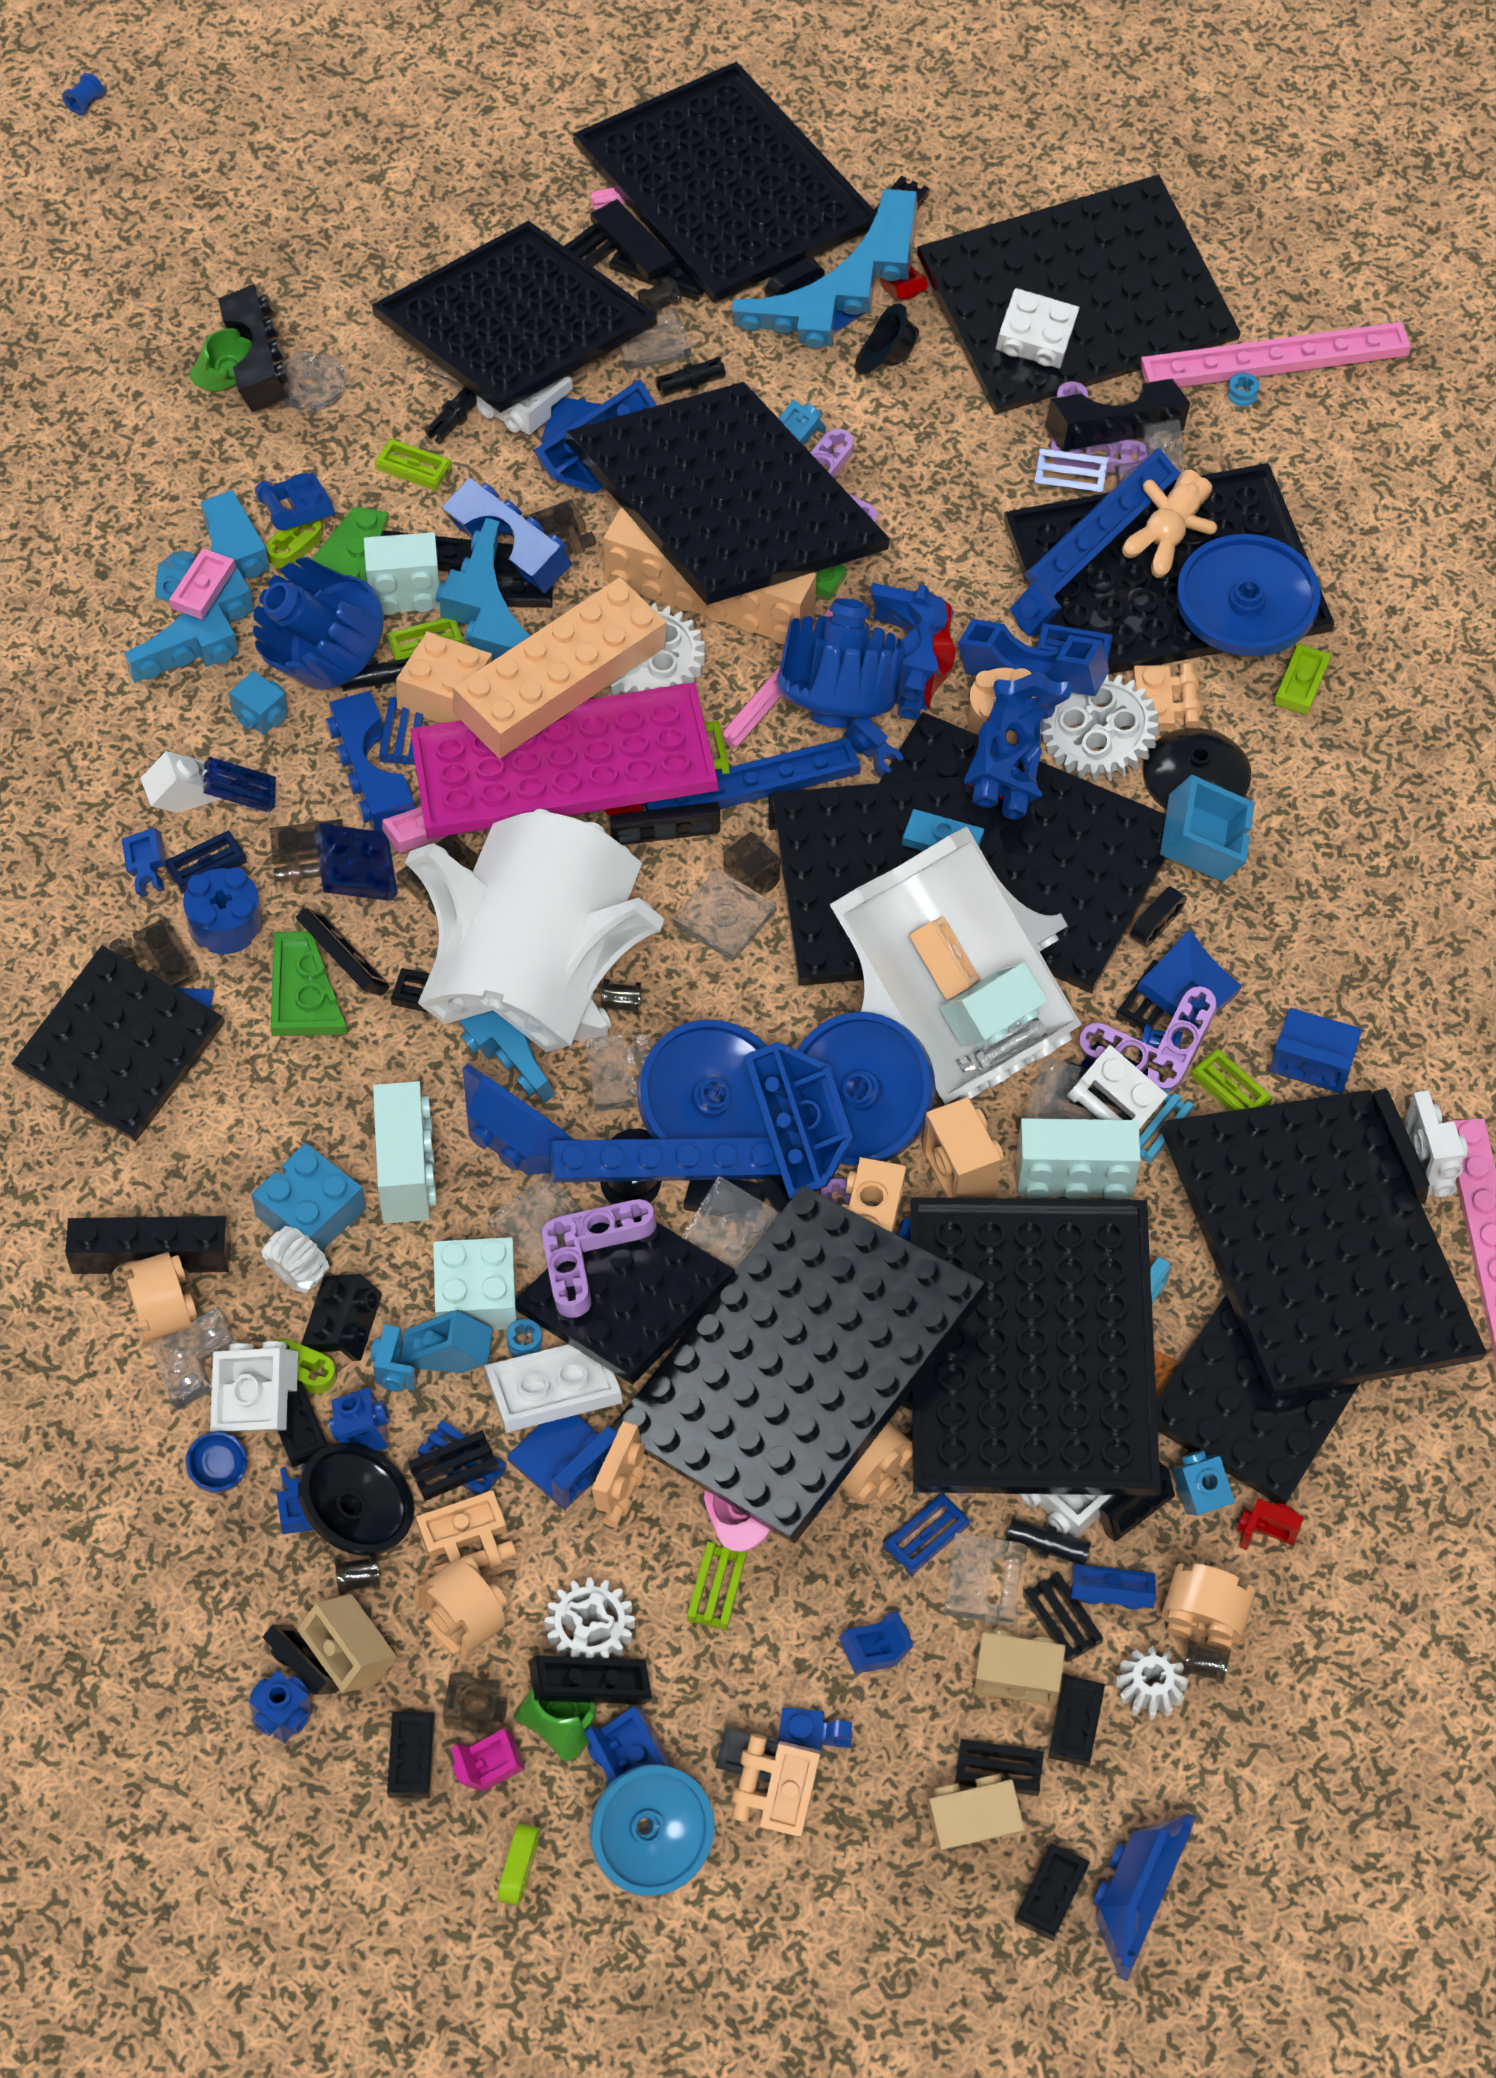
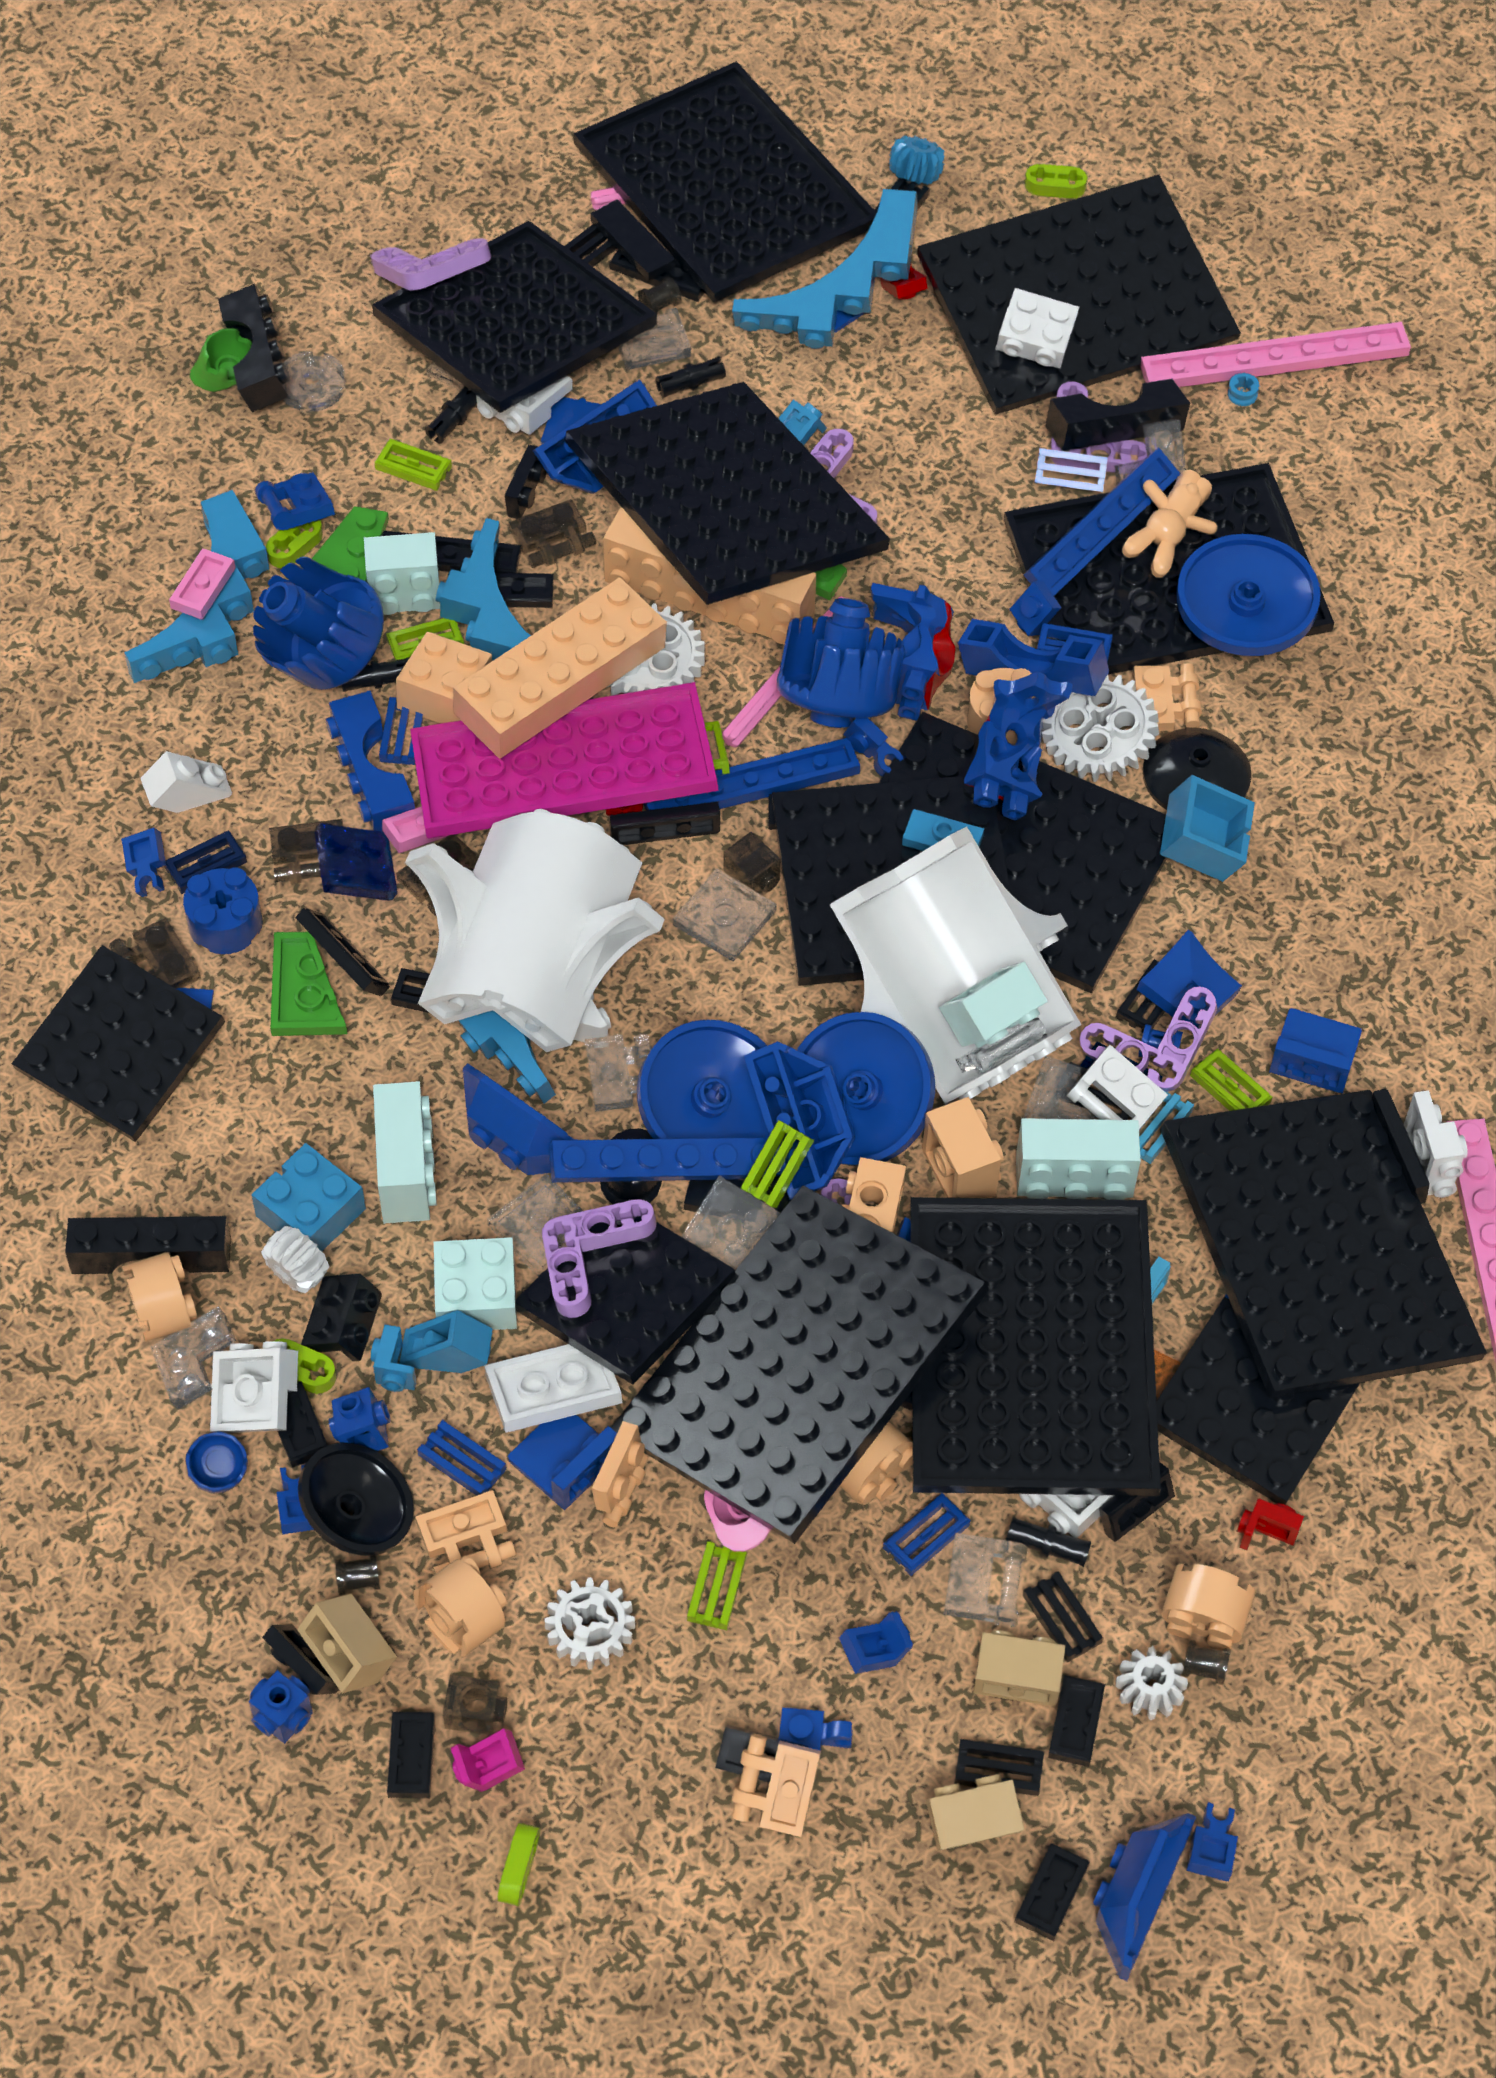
(83, 94): blue bush -> none
(171, 572): dark azure bracket -> none
(239, 790): clear blue tile -> none
(258, 703): dark azure brick -> none
(418, 273): none -> lavender beam
(447, 1452): black tile -> none
(523, 484): none -> black plate
(525, 1326): dark azure bush -> none
(534, 555): arch -> none
(558, 1723): bright green hair -> none
(589, 1679): black tile -> none
(621, 997): clear smoke bush -> none
(625, 1744): blue bracket -> none
(671, 1845): dark azure dish -> none
(765, 1157): none -> lime tile
(794, 277): black beam -> none
(889, 342): black piece -> none
(916, 160): none -> dark azure gear
(944, 957): light nougat slope -> none
(1056, 181): none -> lime beam
(1113, 1586): blue plate -> none
(1158, 916): black beam -> none
(1202, 1483): dark azure brick -> none
(1211, 1848): none -> blue plate
(1302, 679): lime plate -> none

